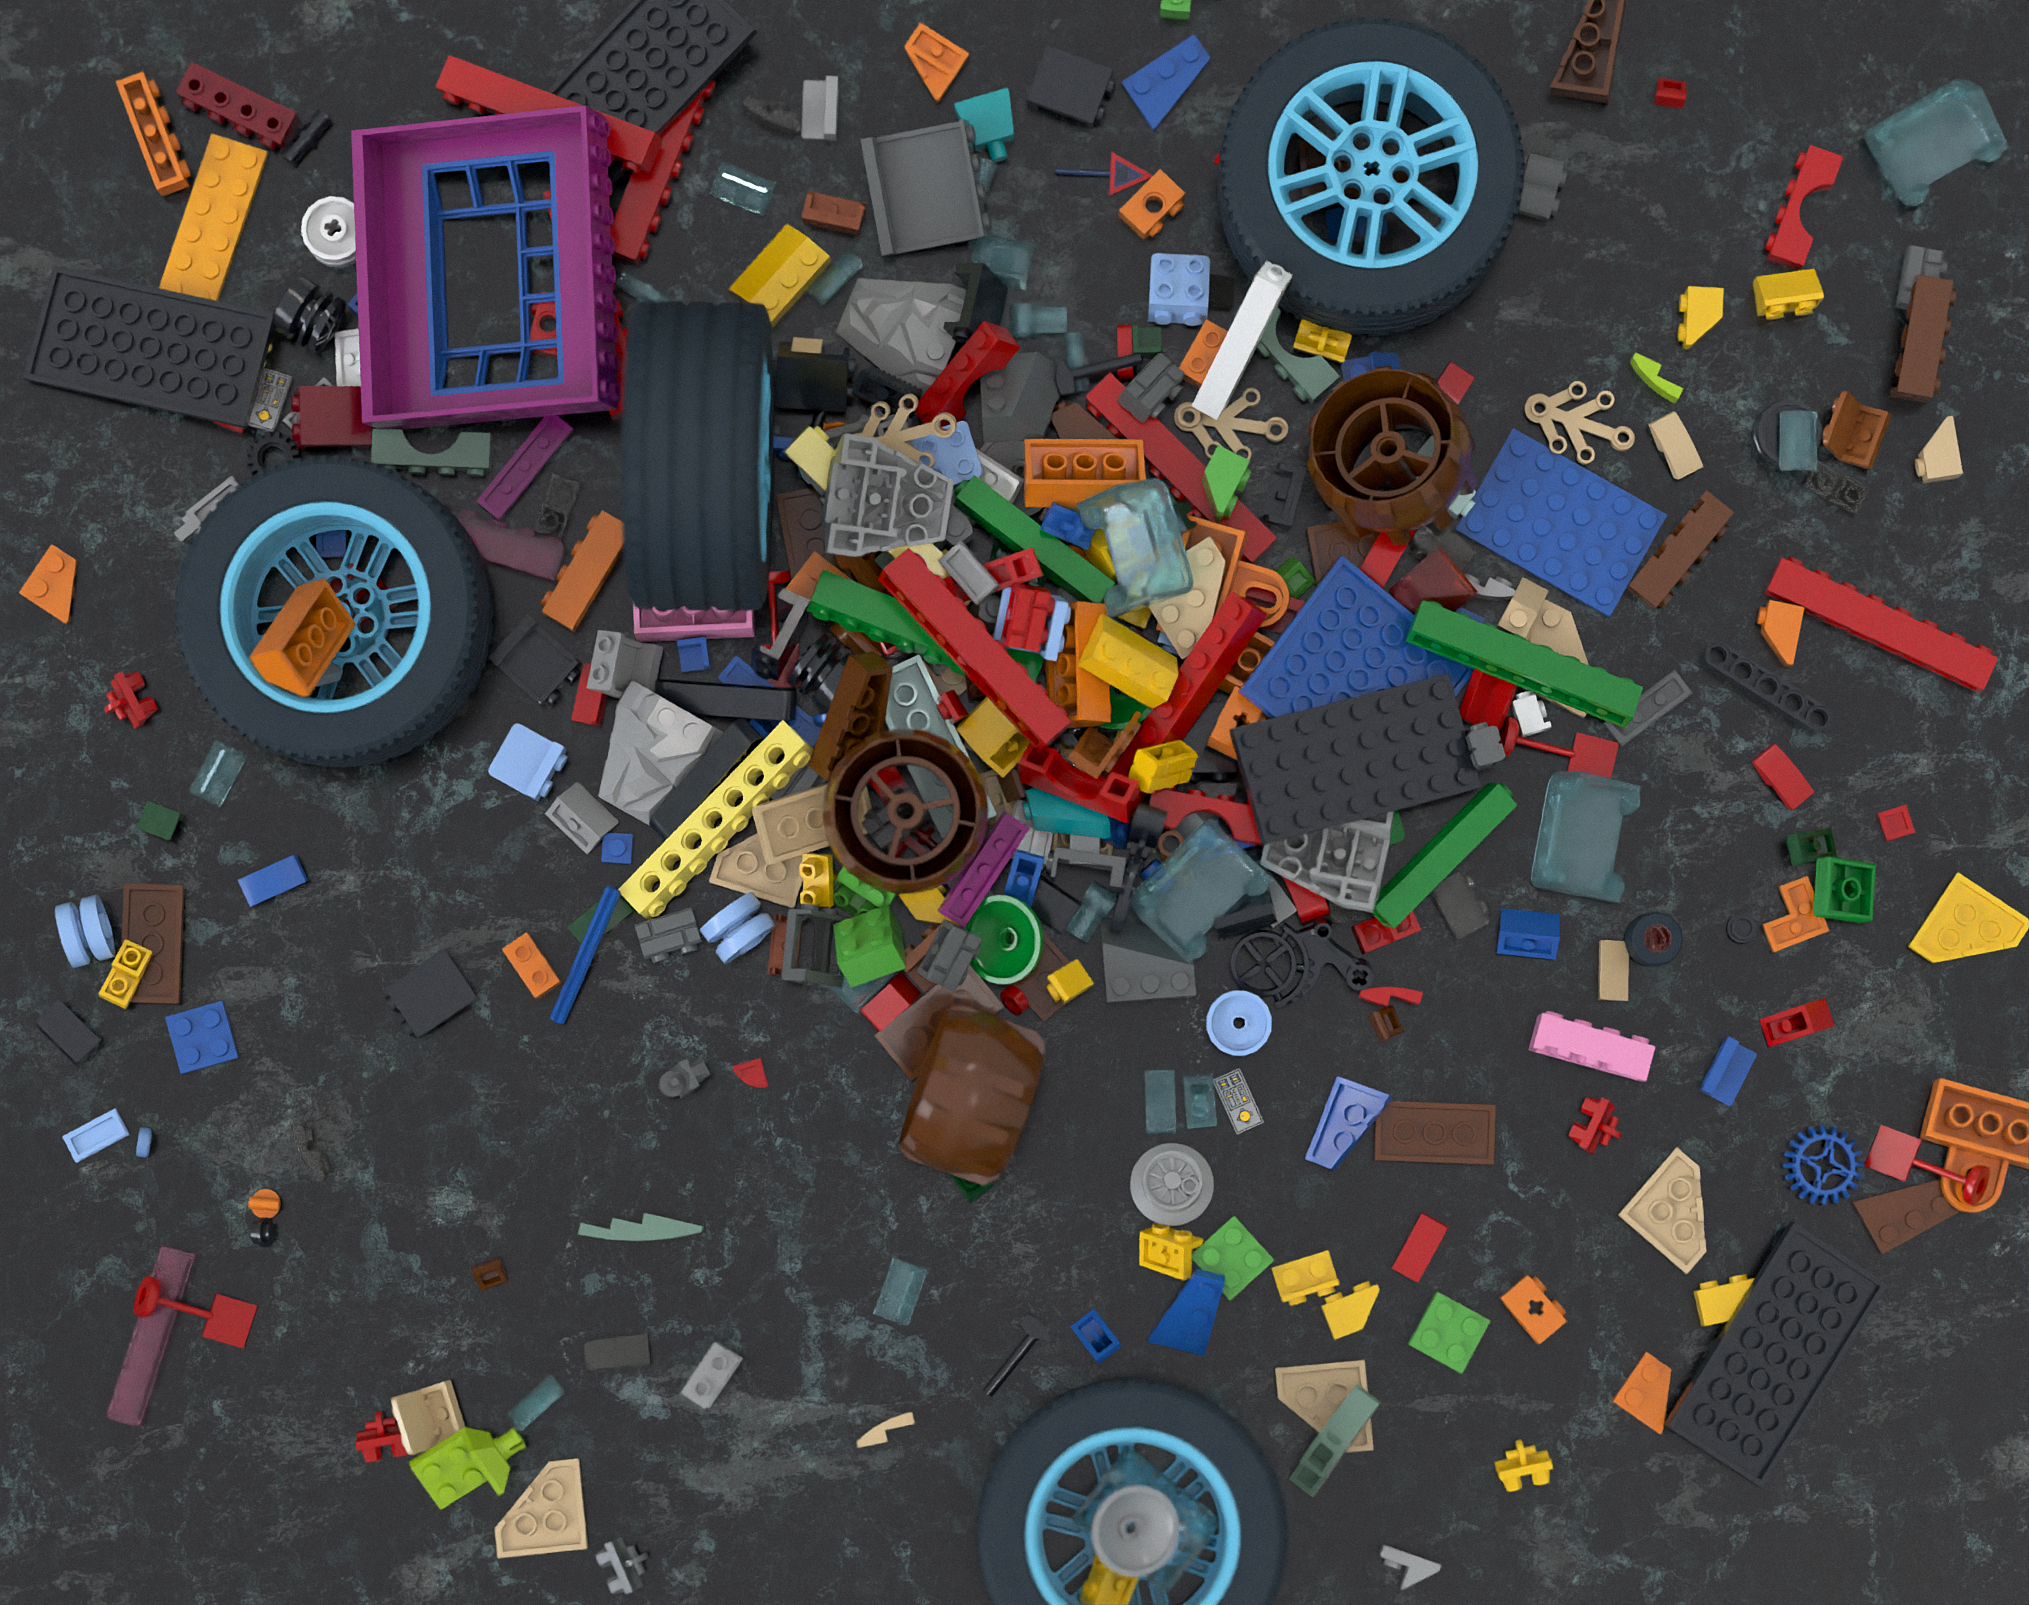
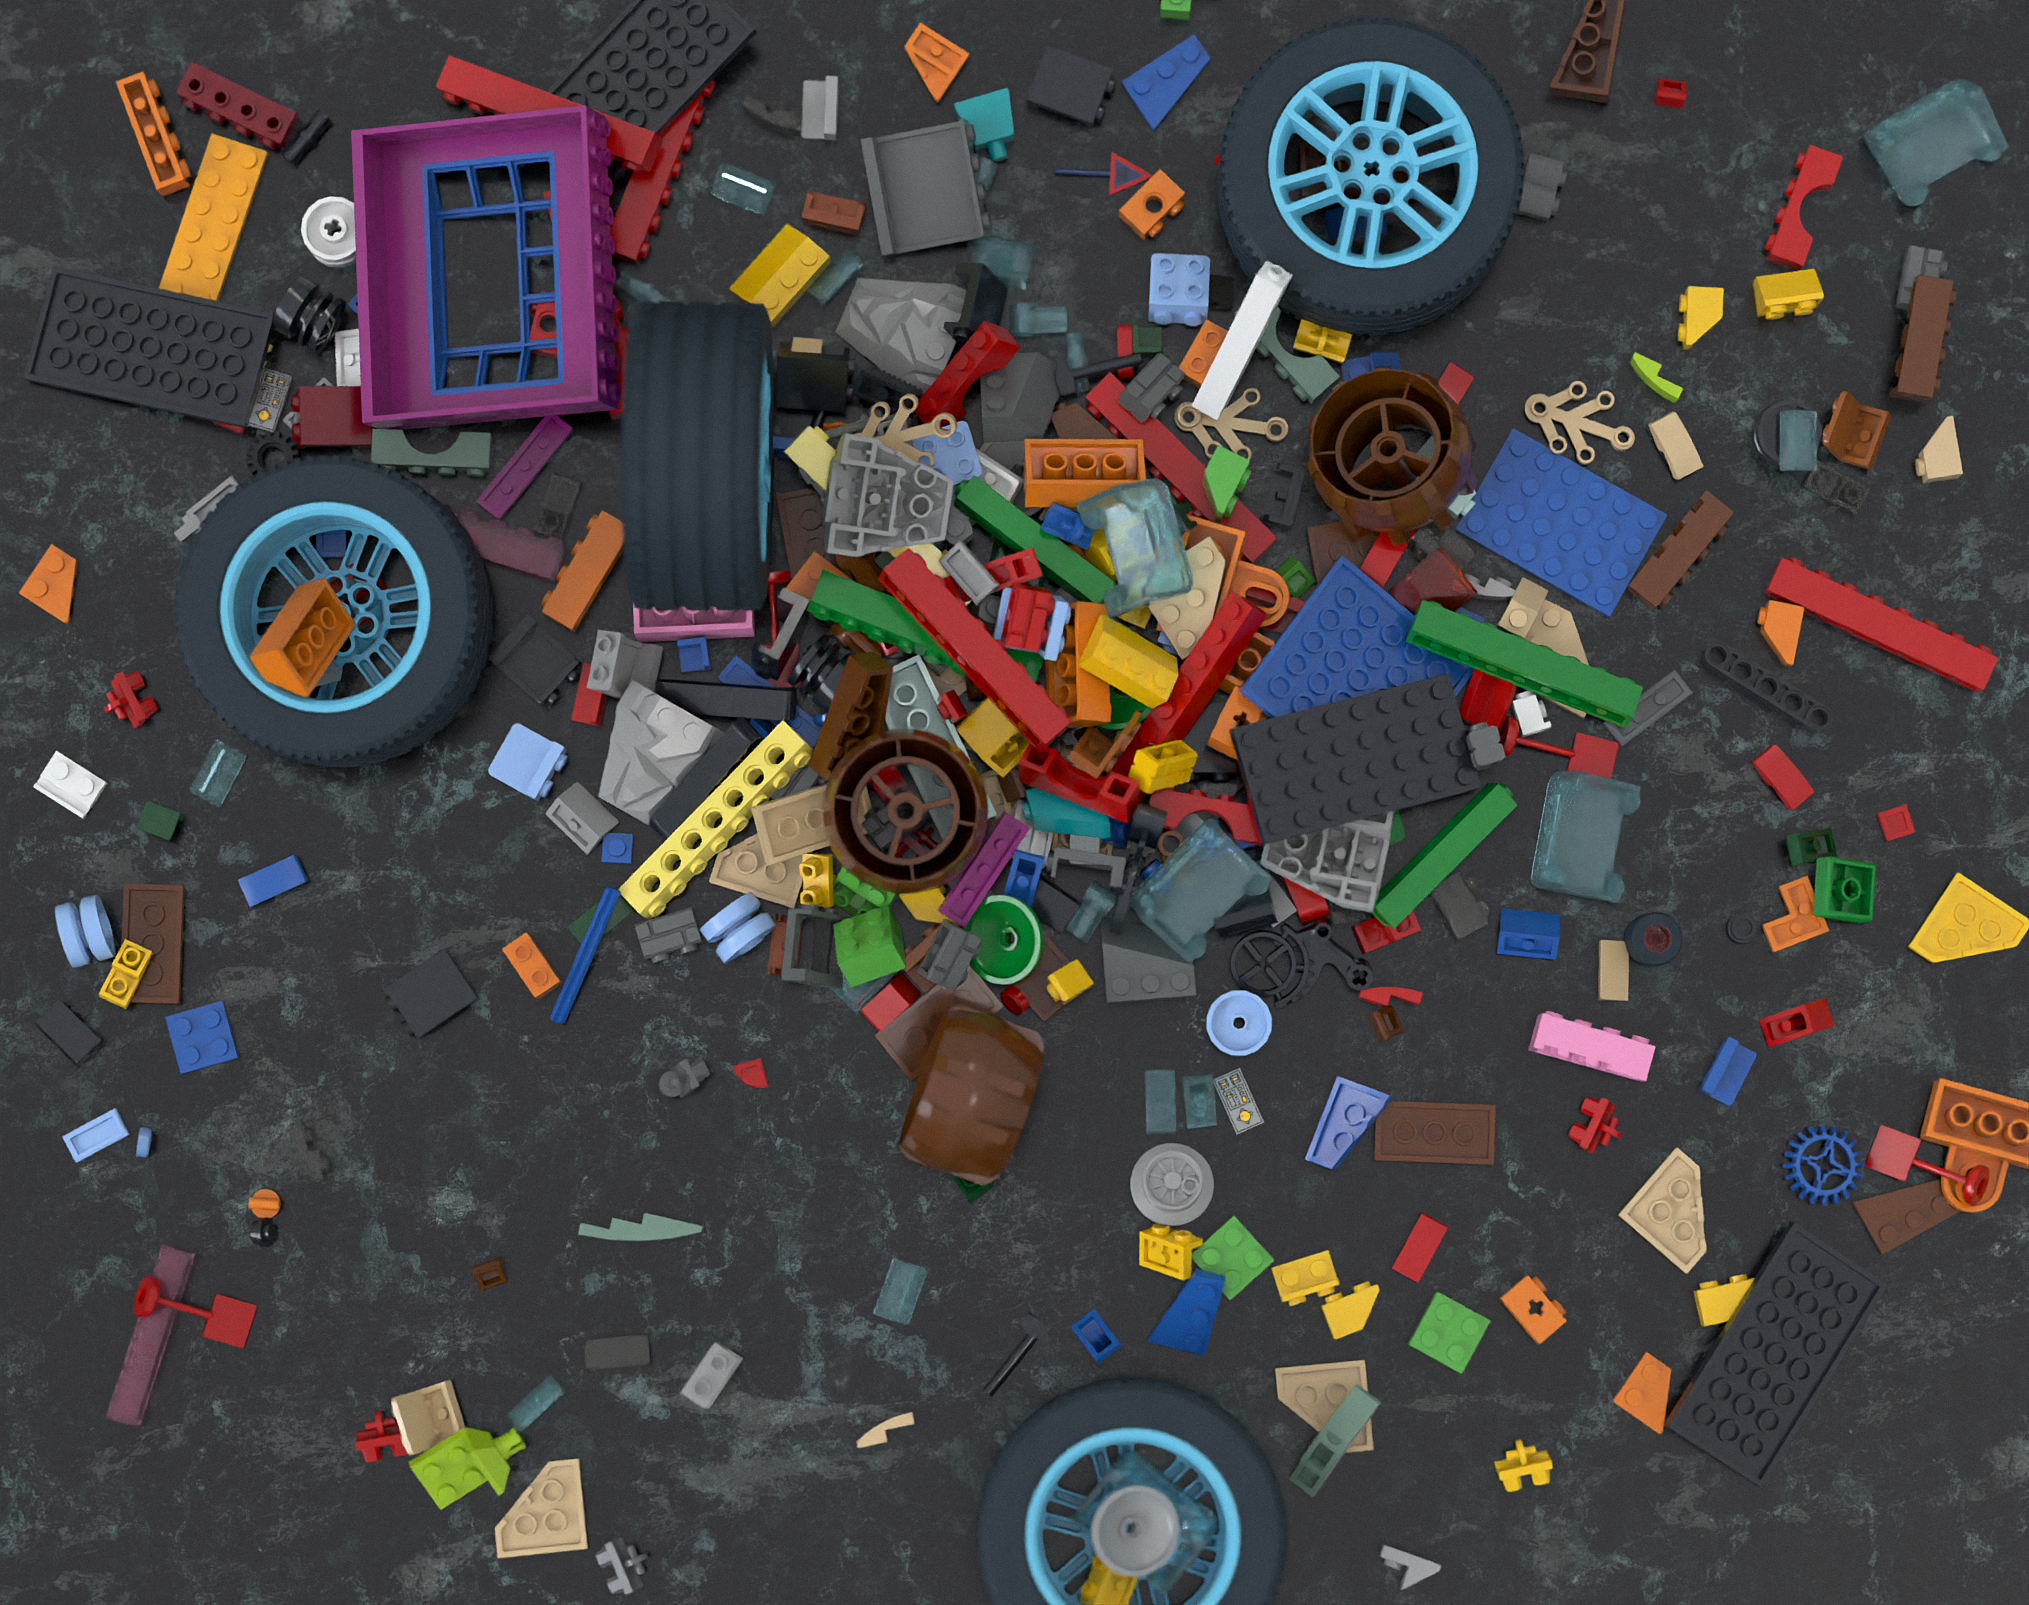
(70, 784): none -> white plate

